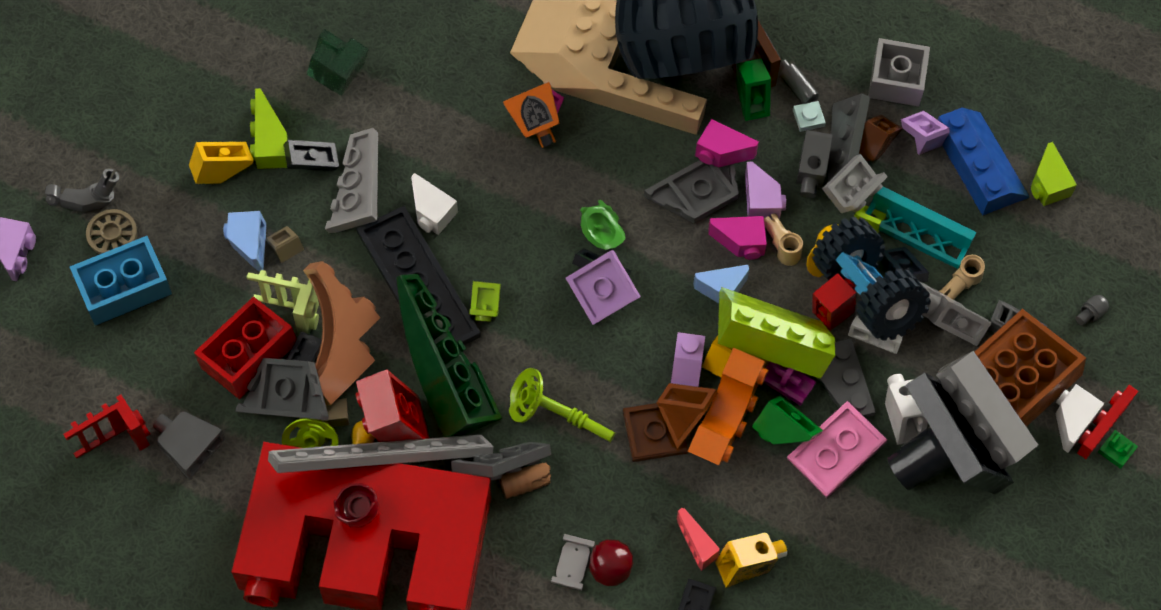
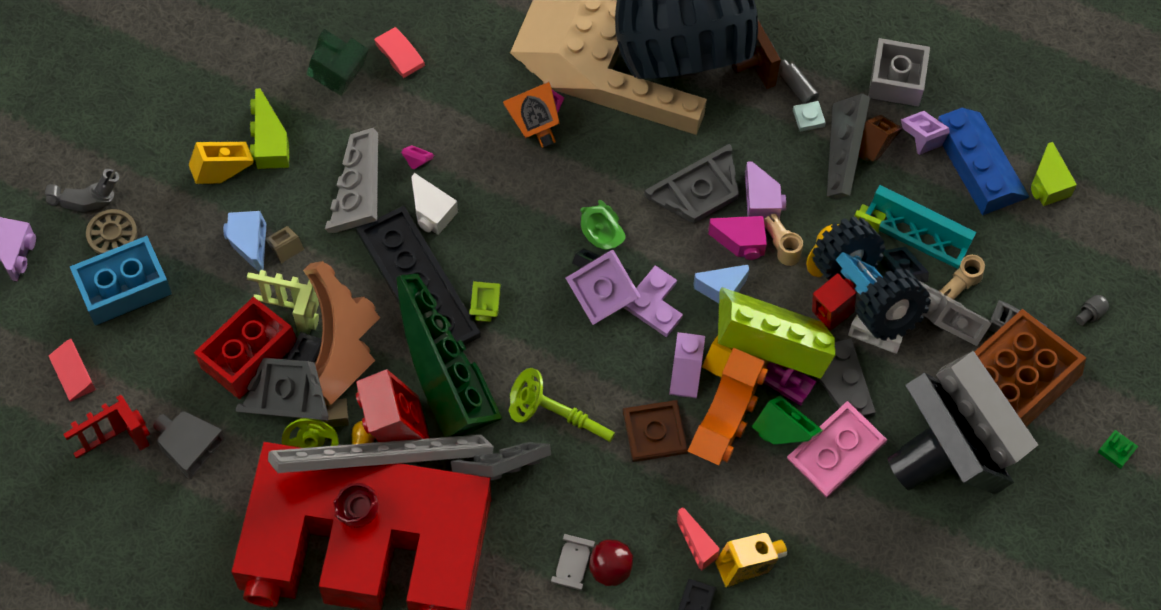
(71, 371): none -> coral slope
(311, 155): plate -> none
(400, 52): none -> coral slope
(416, 156): none -> dark pink slope
(525, 480): medium nougat hinge -> none
(651, 307): none -> lavender plate
(683, 408): dark orange slope -> none
(724, 146): dark pink slope -> none
(753, 89): green slope -> none
(813, 162): dark grey torso -> none
(853, 185): light grey bracket -> none
(903, 411): white torso -> none
(1075, 414): white slope -> none
(1105, 421): red plate -> none

